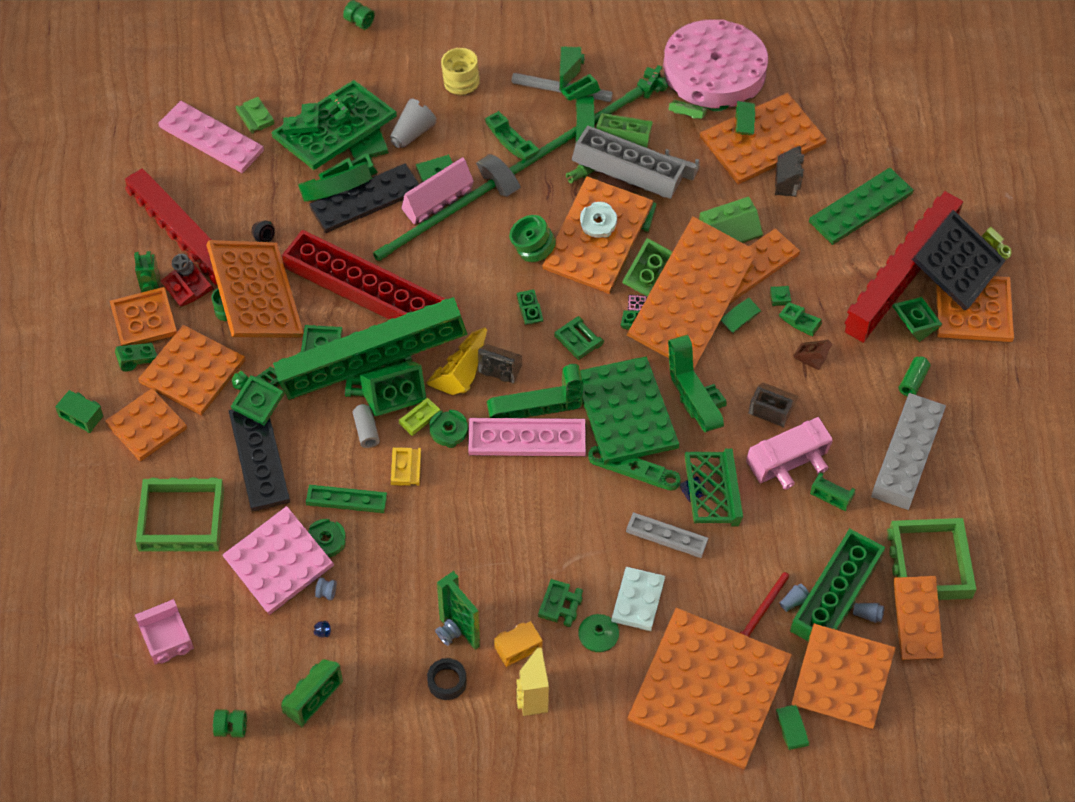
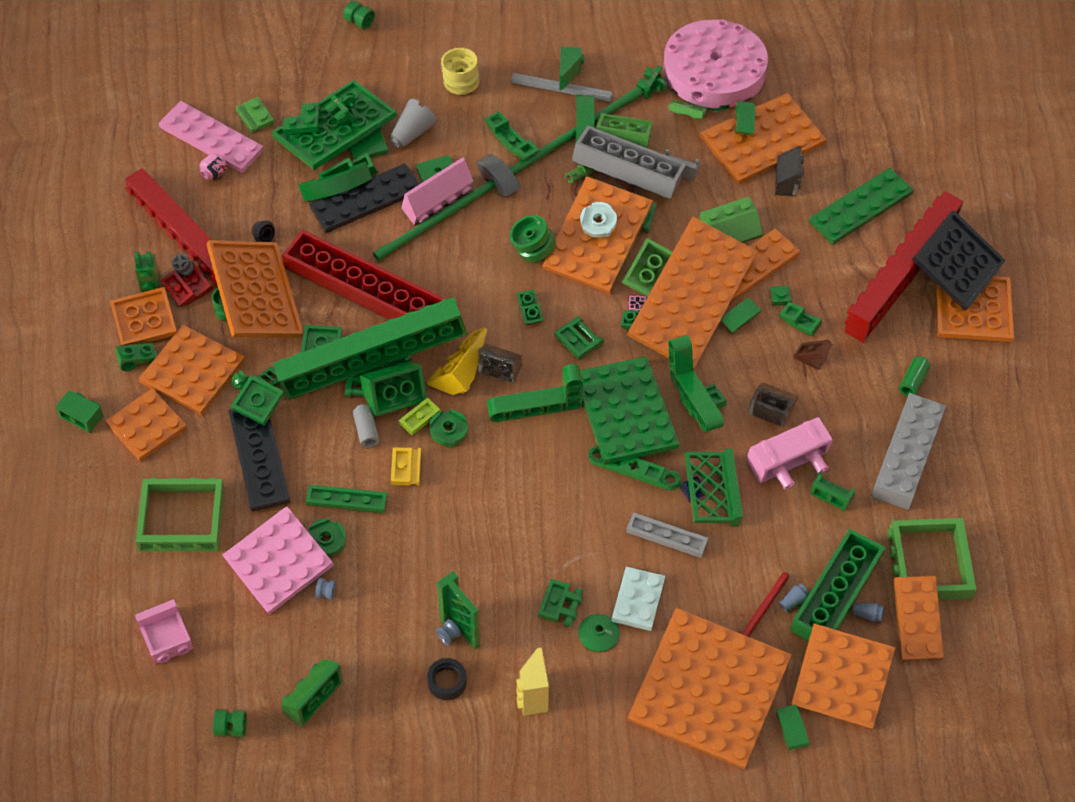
(212, 166): none -> bright pink head
(322, 629): clear blue hinge -> none
(517, 643): light orange brick -> none
(526, 437): bright pink plate -> none
(583, 87): green slope -> none
(917, 317): green slope -> none
(995, 240): lime plate -> none

